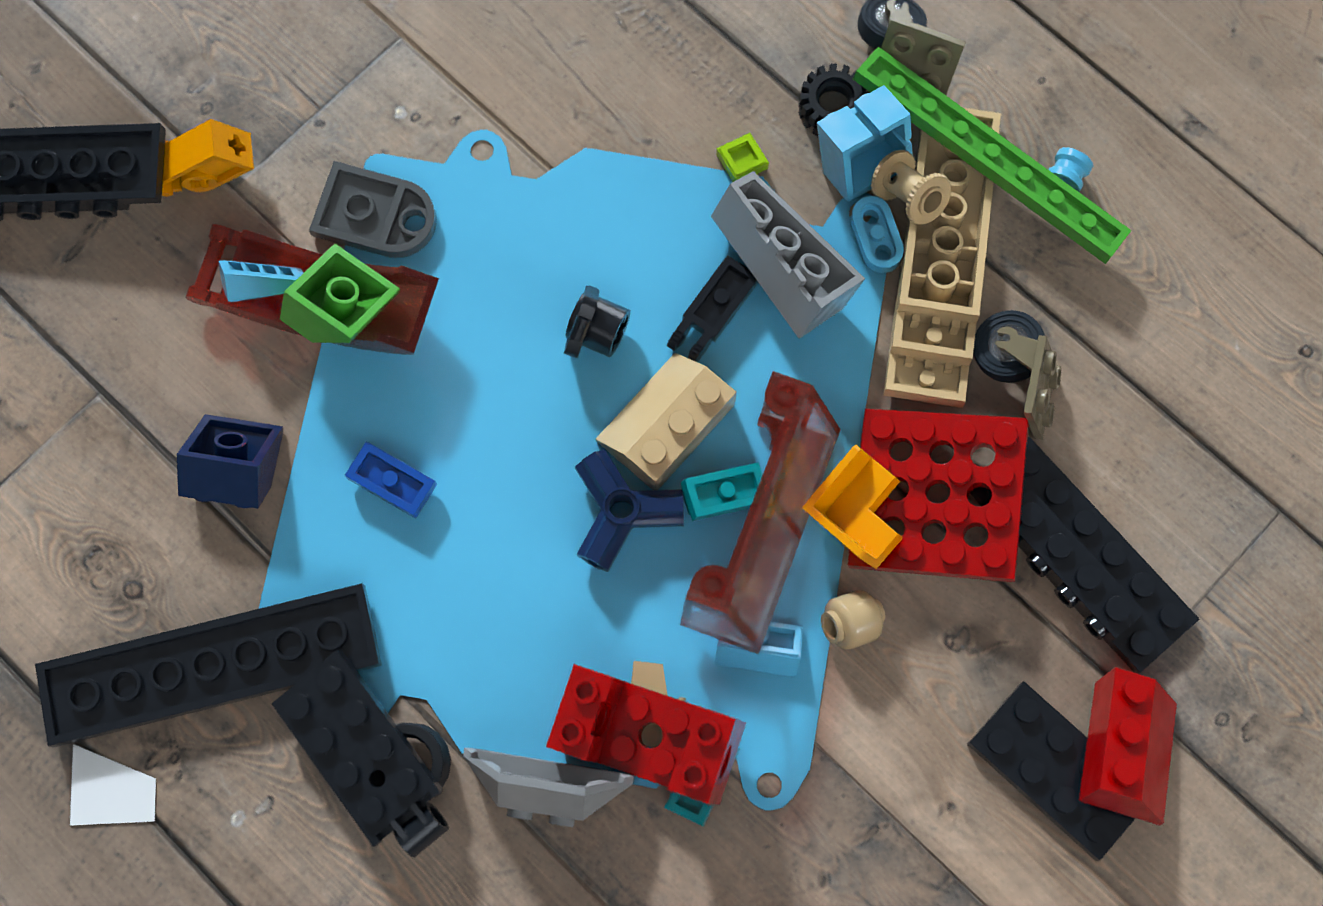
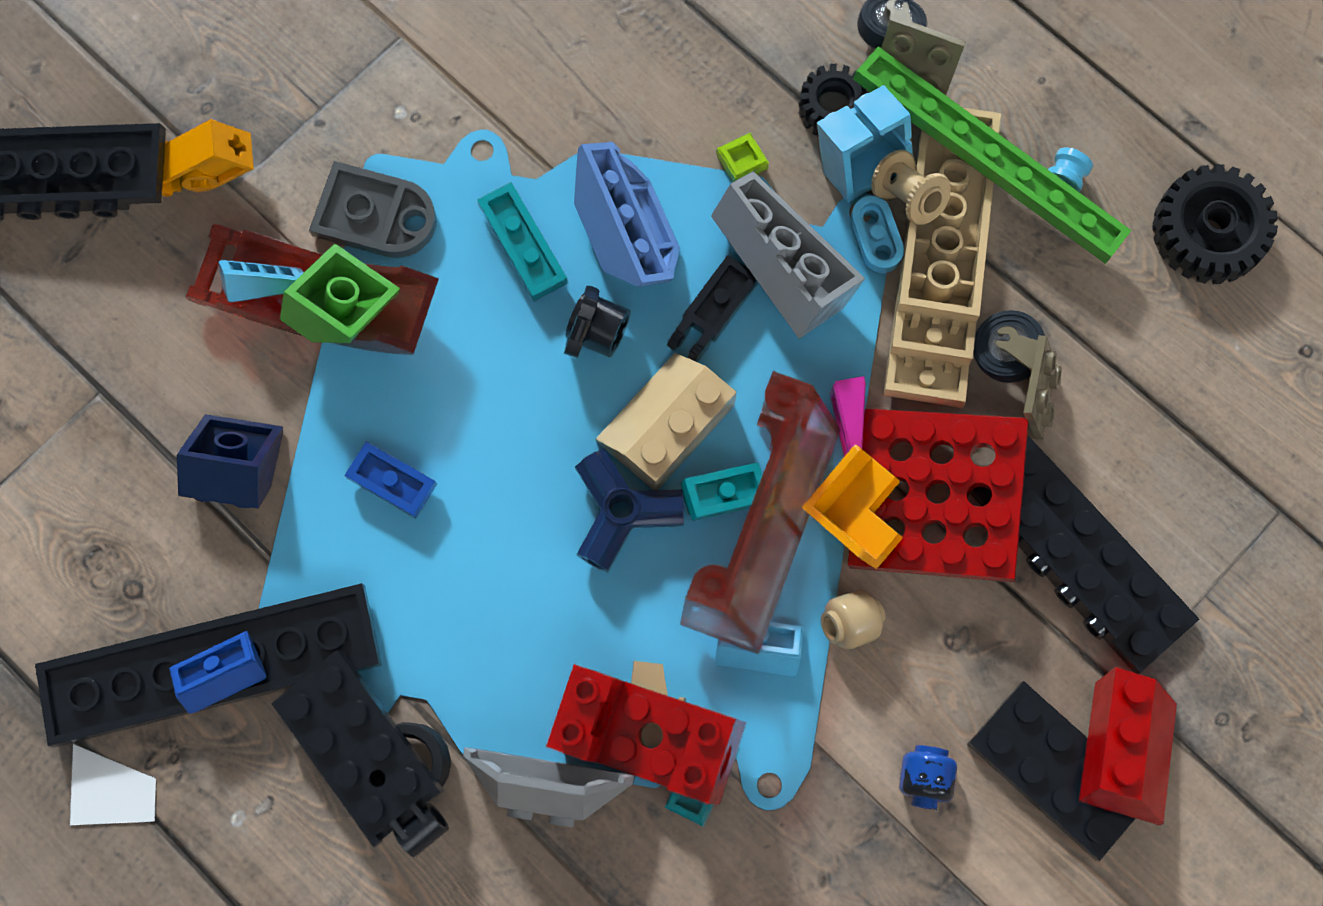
(217, 673): none -> blue slope
(522, 241): none -> teal plate
(623, 217): none -> medium blue wedge
(848, 408): none -> dark pink slope
(928, 776): none -> blue head
(1231, 202): none -> black wheel

